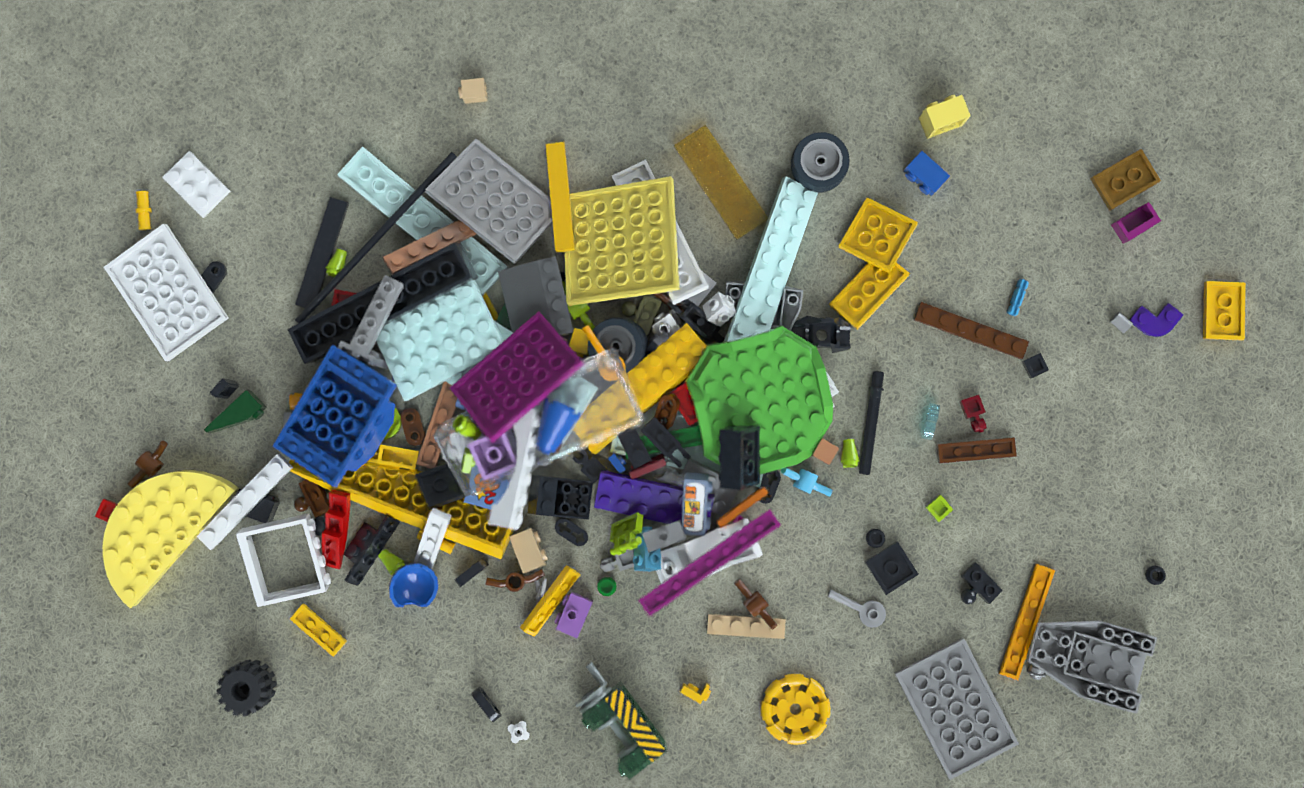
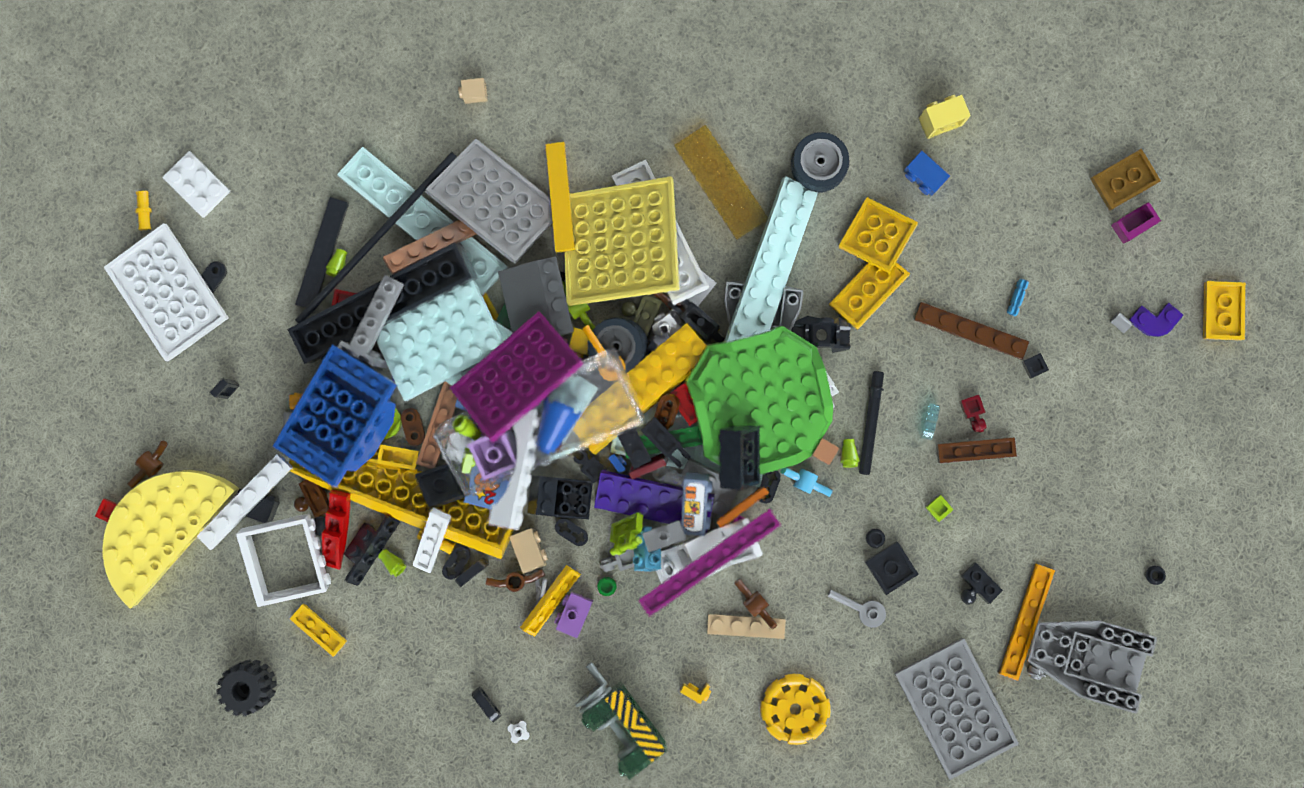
(242, 410): dark green slope -> none
(413, 585): blue cylinder -> none
(460, 565): none -> black beam
(719, 309): white brick -> none

